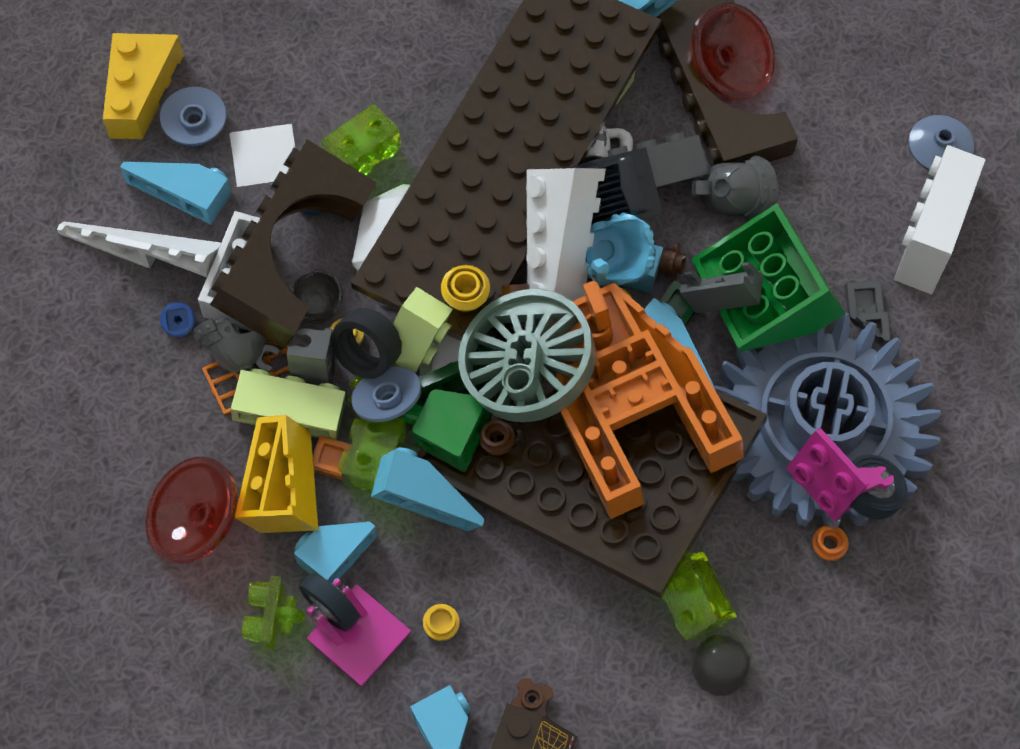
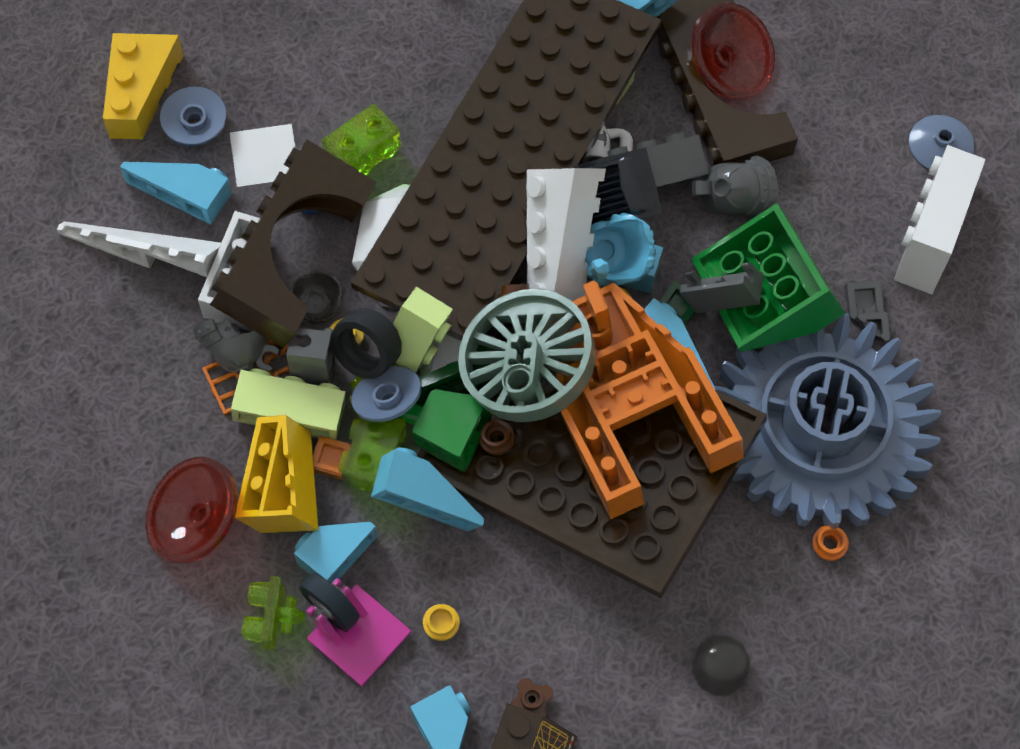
(177, 319): blue tile -> none
(465, 288): yellow cone -> none
(672, 262): reddish brown plate -> none
(697, 599): clear neon green brick -> none
(838, 484): dark pink plate -> none

